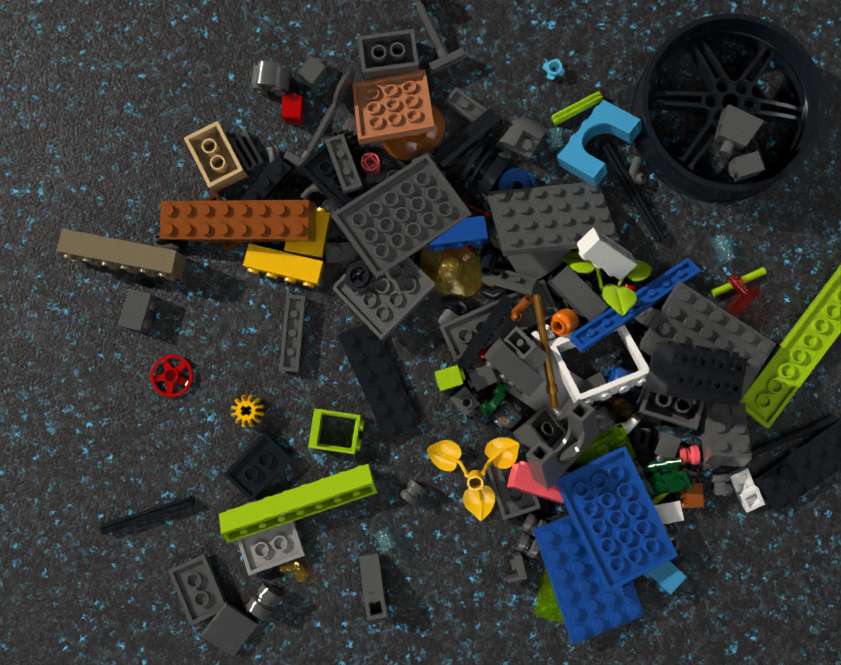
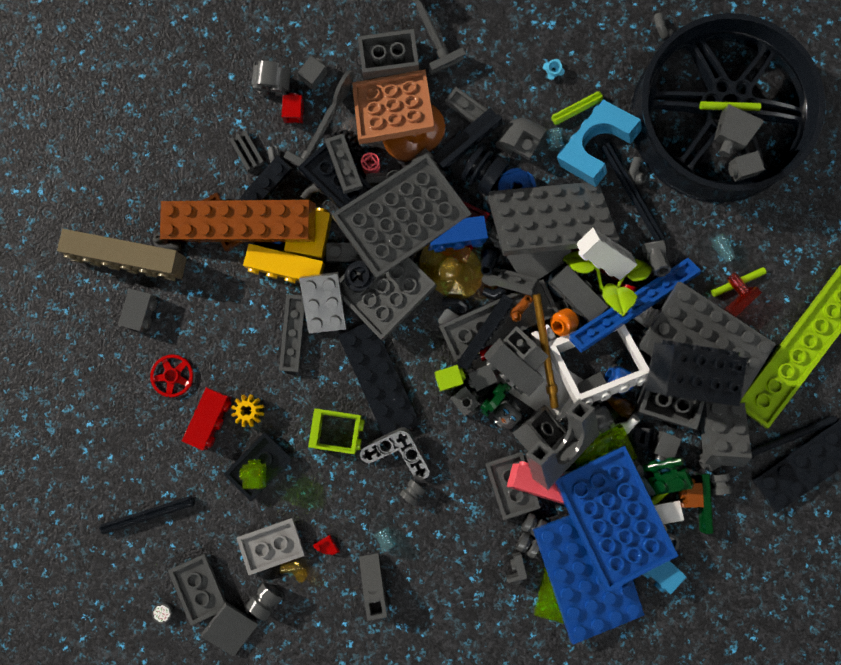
(162, 612): none -> tile
(207, 419): none -> red brick
(215, 157): tan brick -> none
(253, 474): none -> clear neon green brick
(297, 503): lime brick -> none
(323, 302): none -> plate
(326, 546): none -> red tile
(398, 444): none -> dark grey beam
(477, 498): yellow plant -> none
(656, 255): none -> dark grey piece
(663, 32): none -> dark grey arm
(689, 454): coral wheel -> none
(704, 105): none -> lime bar
(705, 512): none -> dark green tile
(745, 489): white slope -> none

